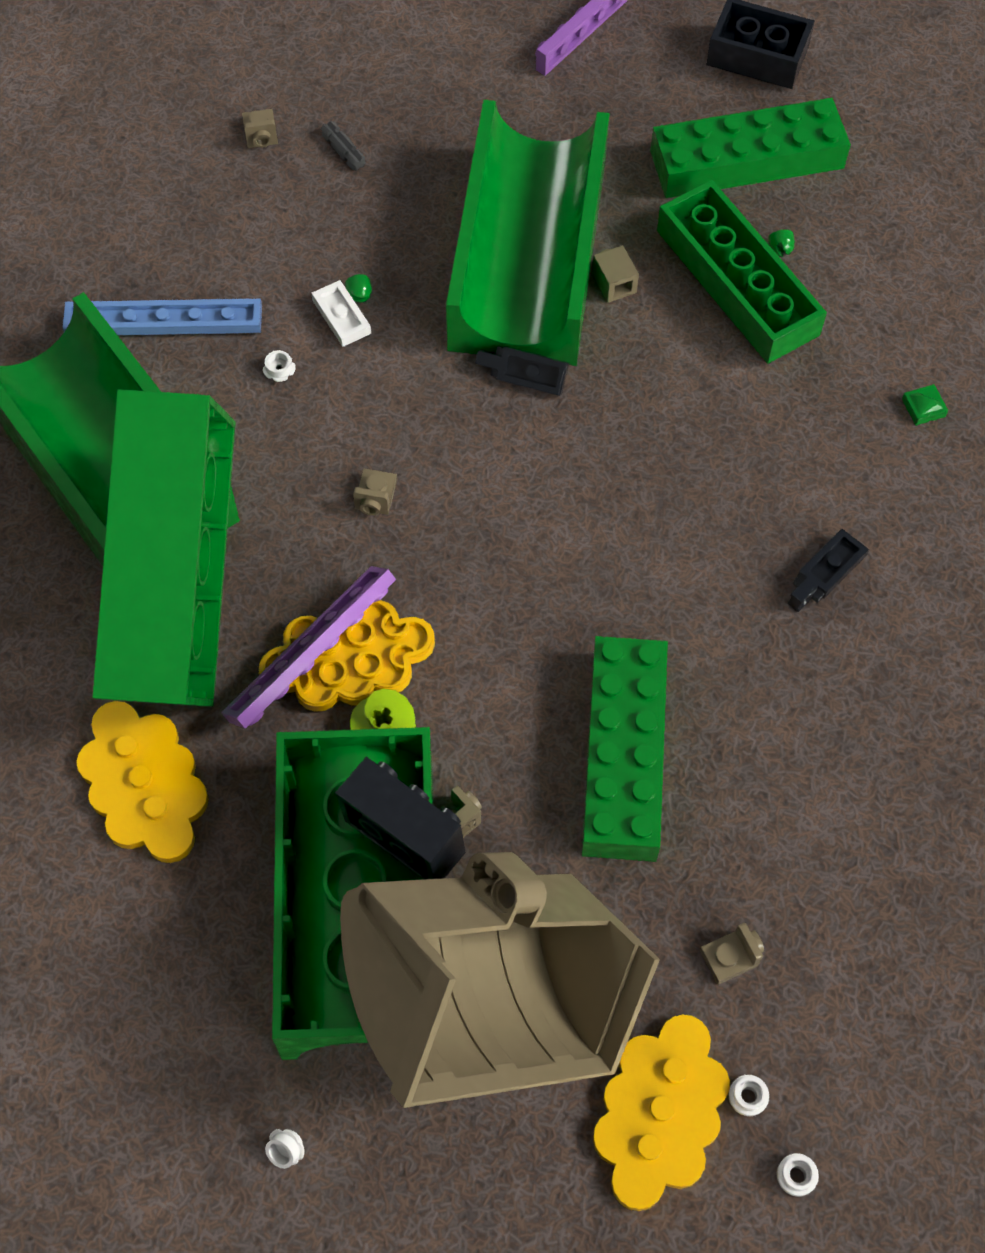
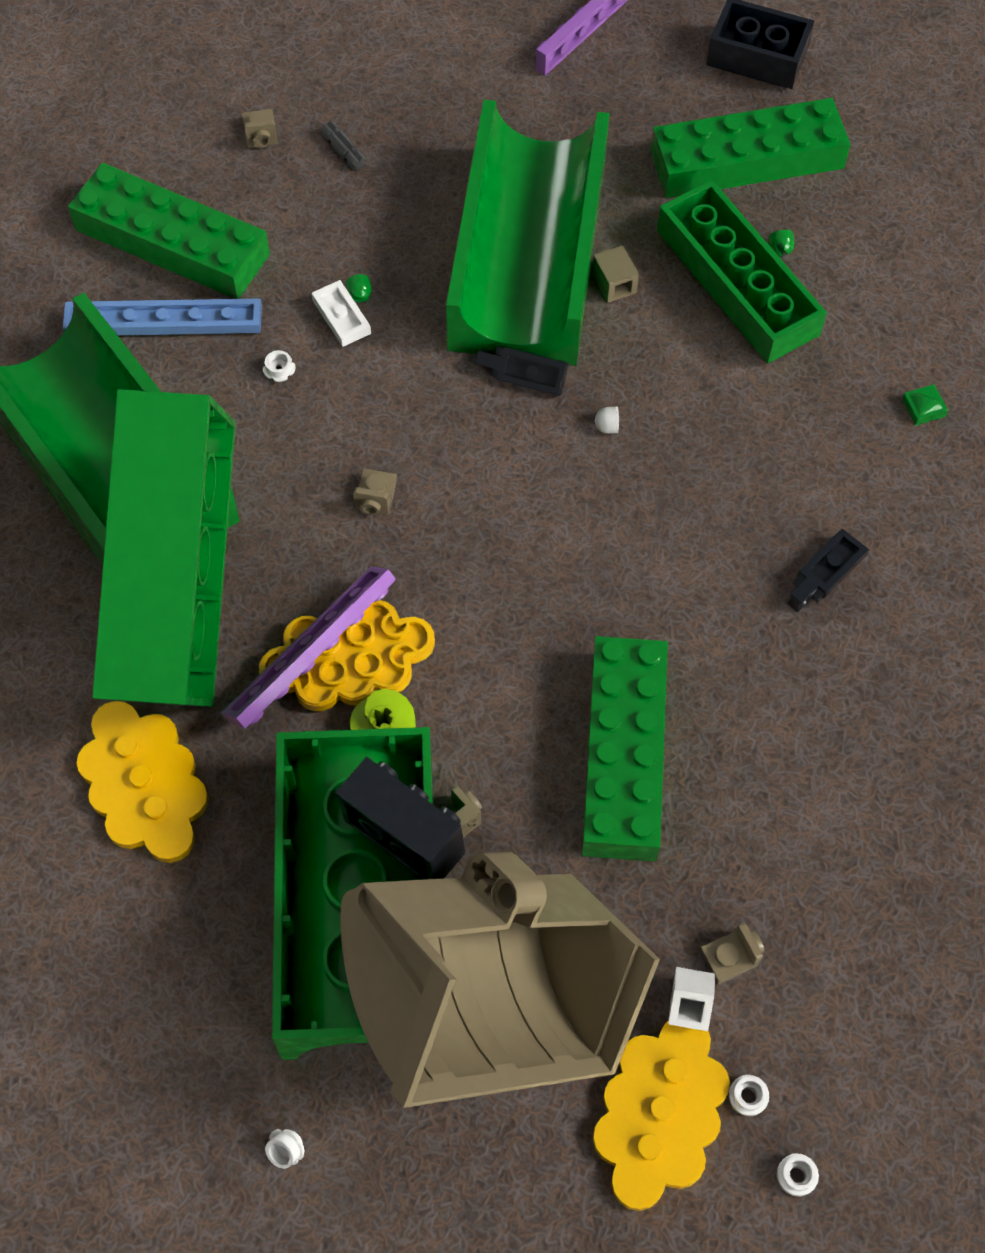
(169, 230): none -> green brick
(607, 420): none -> white hinge
(692, 999): none -> white brick

